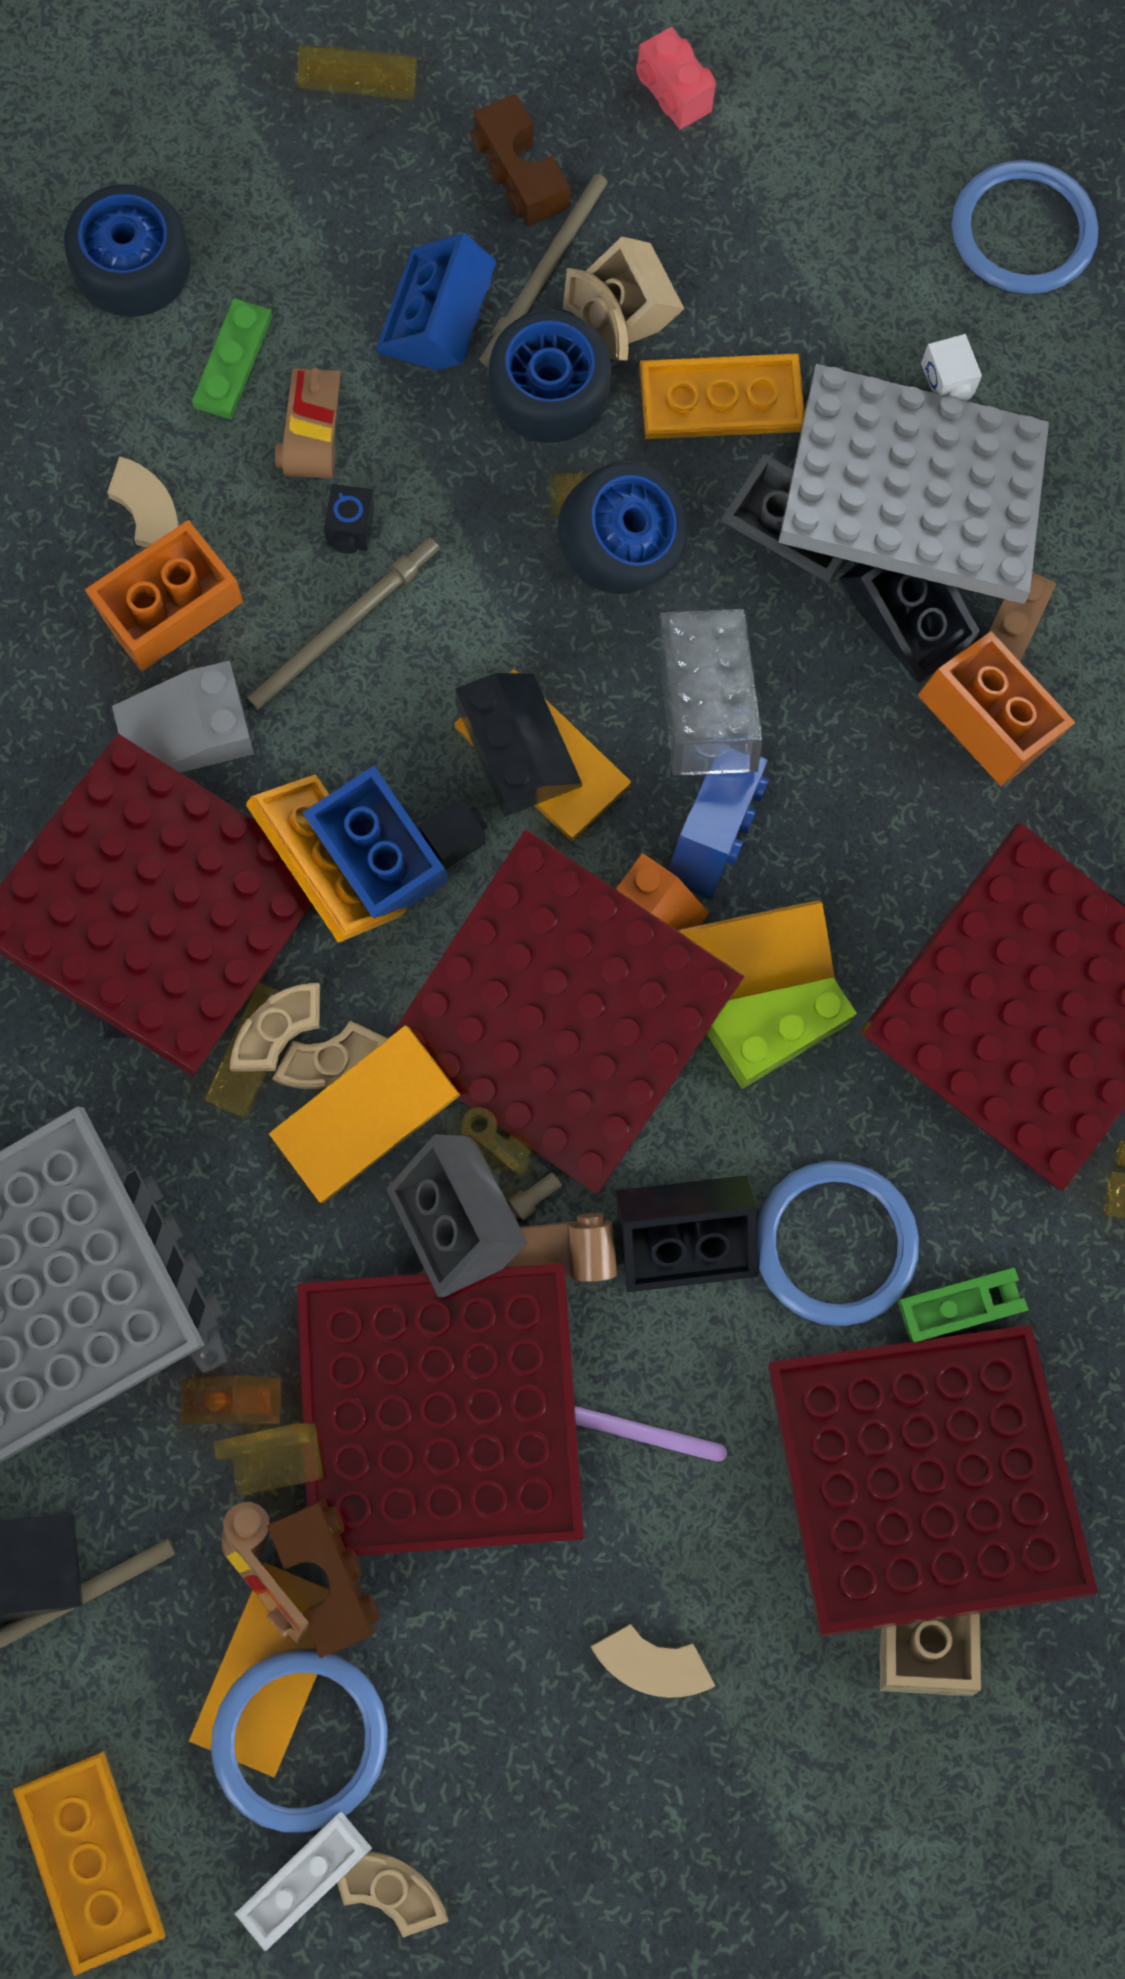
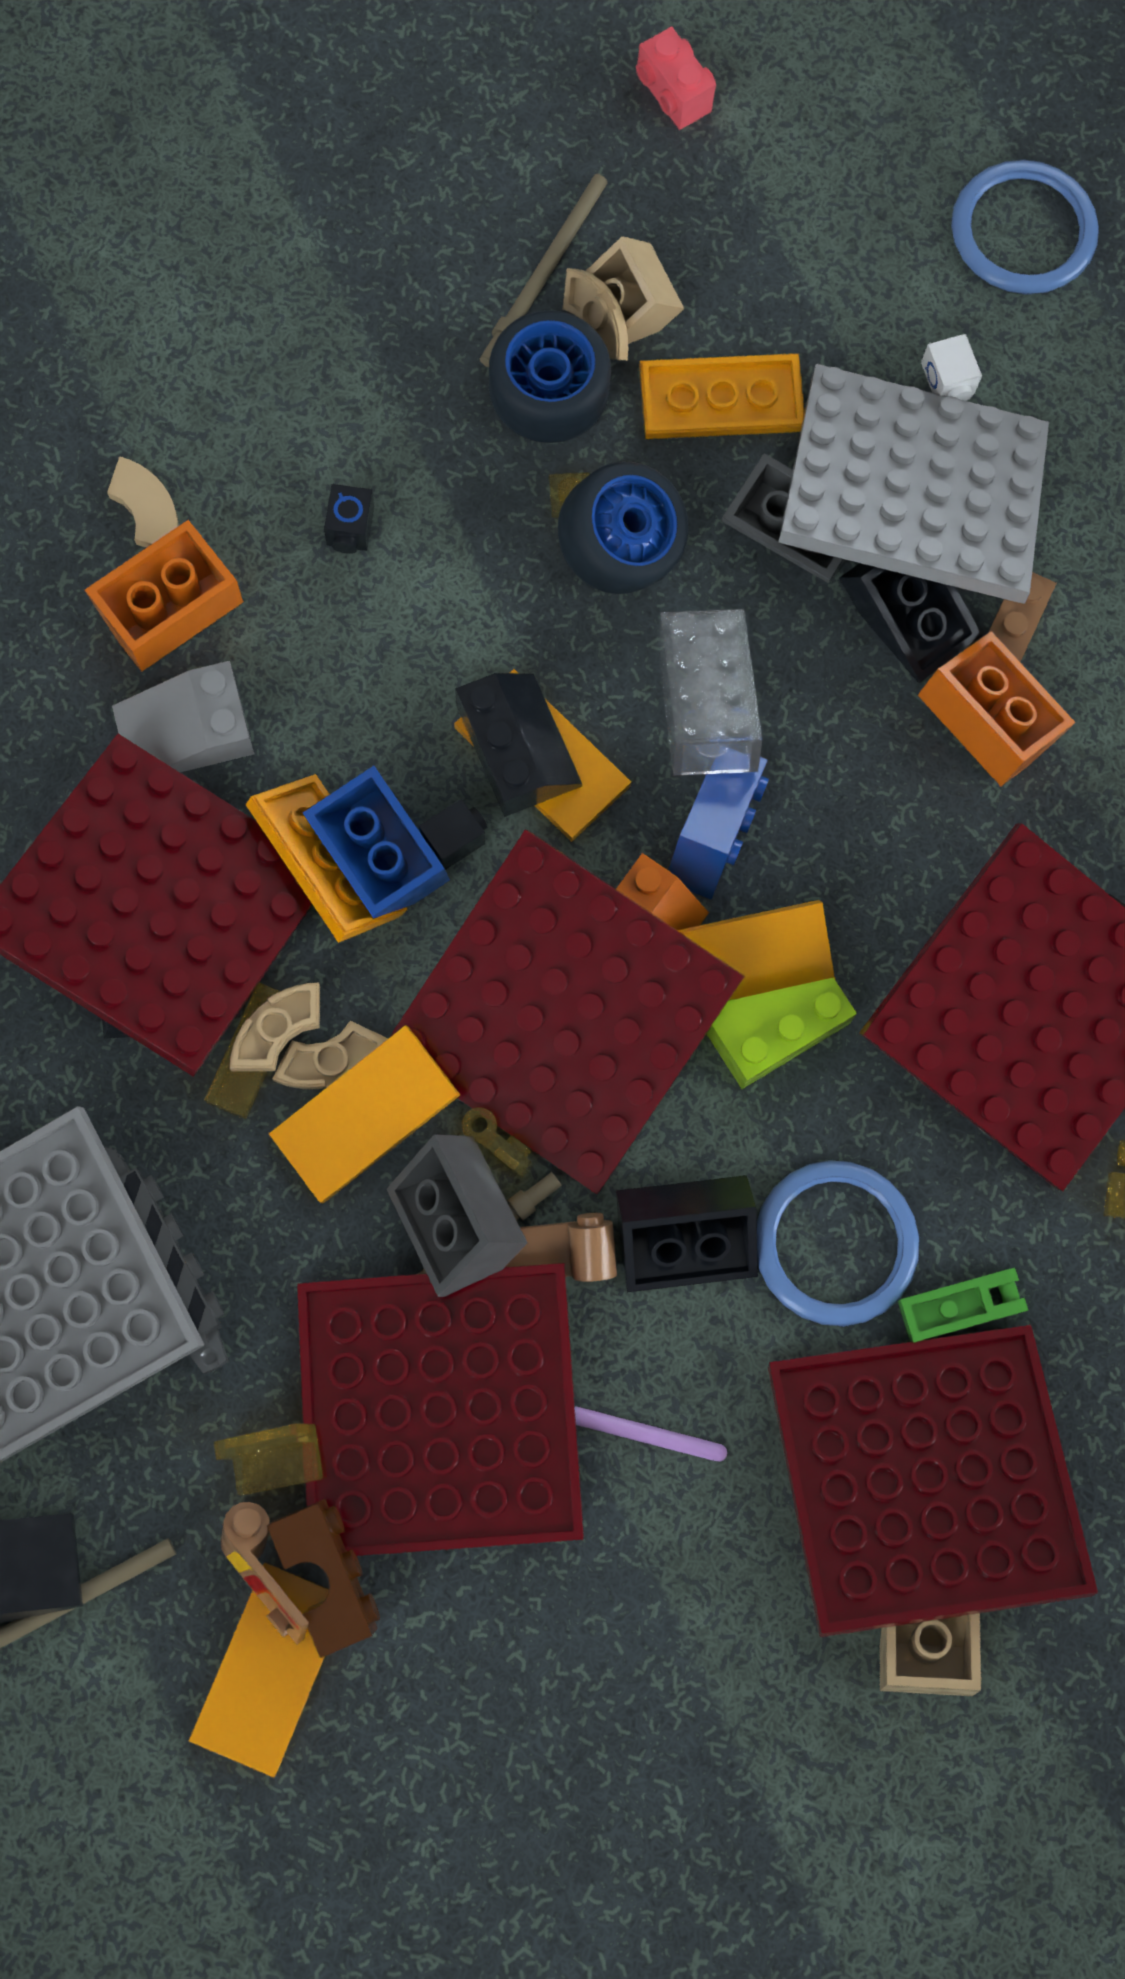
(89, 1863): light orange tile -> none
(127, 250): wheel -> none
(227, 1720): medium blue wedge -> none
(231, 1401): clear orange slope -> none
(232, 359): bright green plate -> none
(303, 1881): white tile -> none
(310, 425): medium nougat door -> none
(357, 71): clear yellow plate -> none
(396, 1890): tan tile -> none
(402, 571): dark tan bar -> none
(437, 303): blue slope -> none
(533, 188): reddish brown arch -> none
(653, 1668): tan tile -> none

